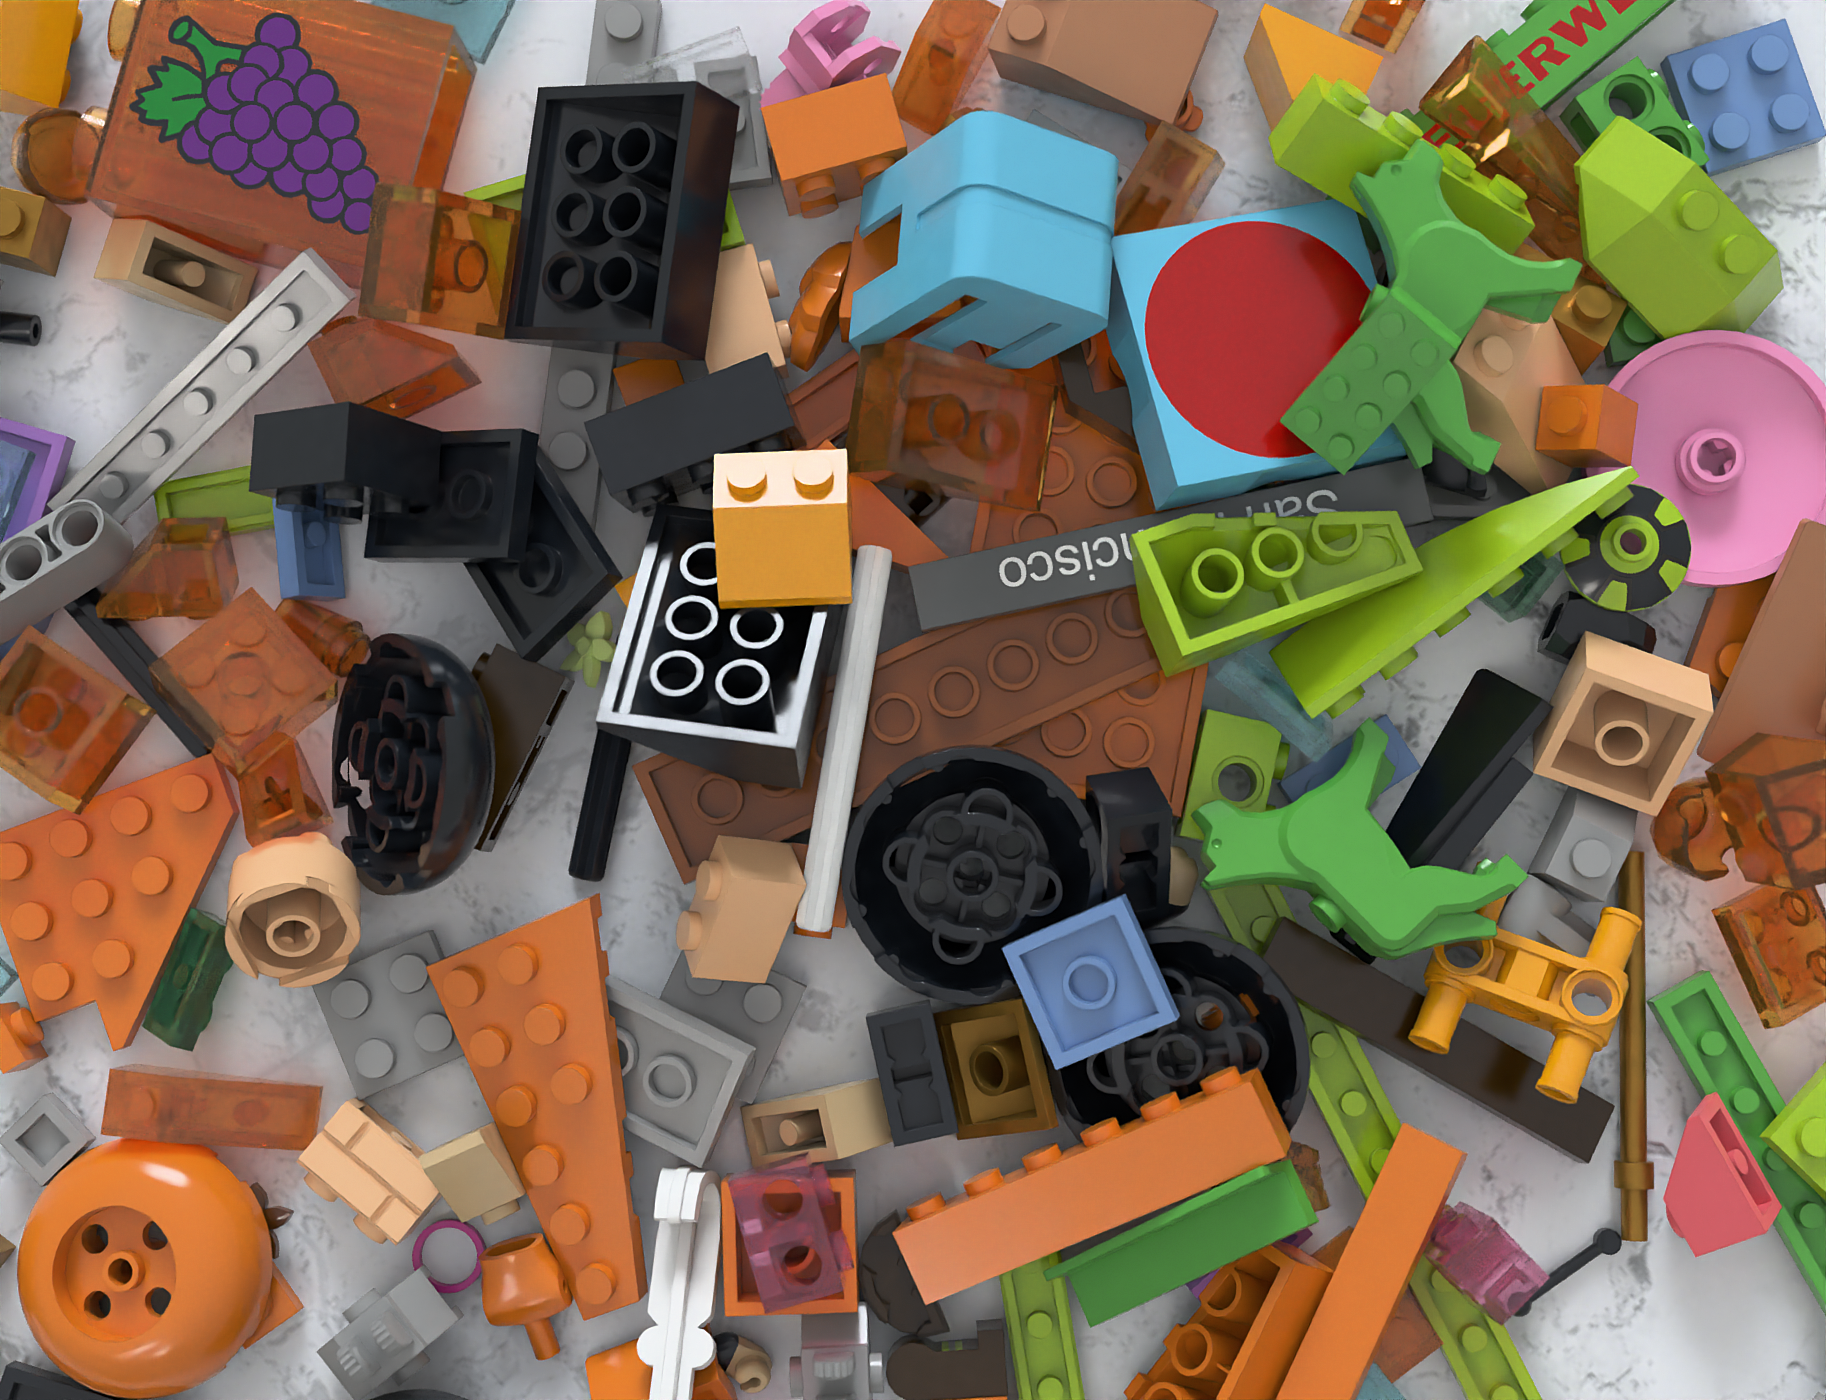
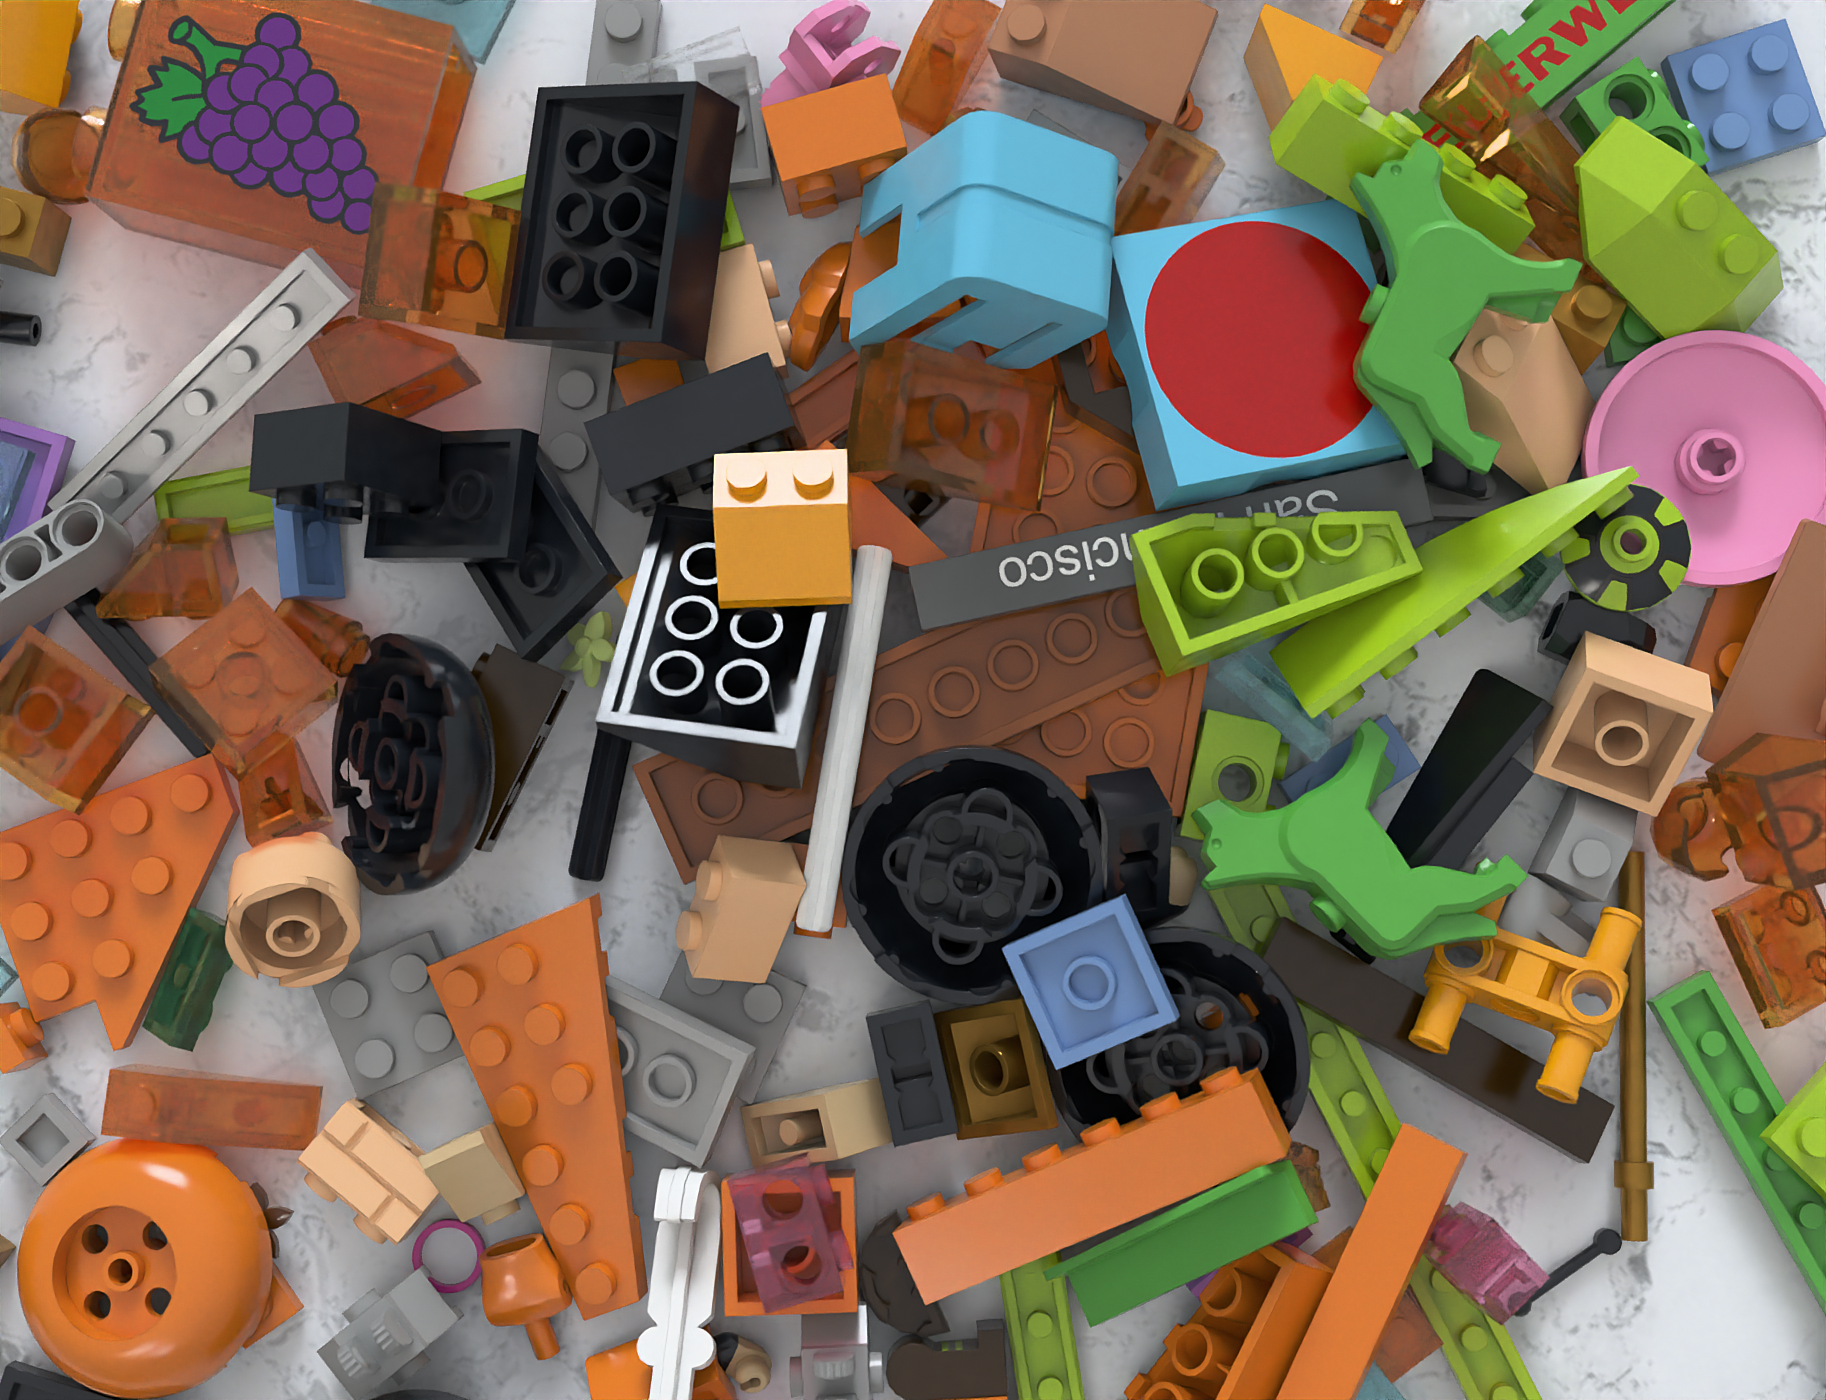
(174, 270): tan slope -> none
(1371, 380): bright green piece -> none
(1586, 426): orange brick -> none
(1716, 1184): coral slope -> none

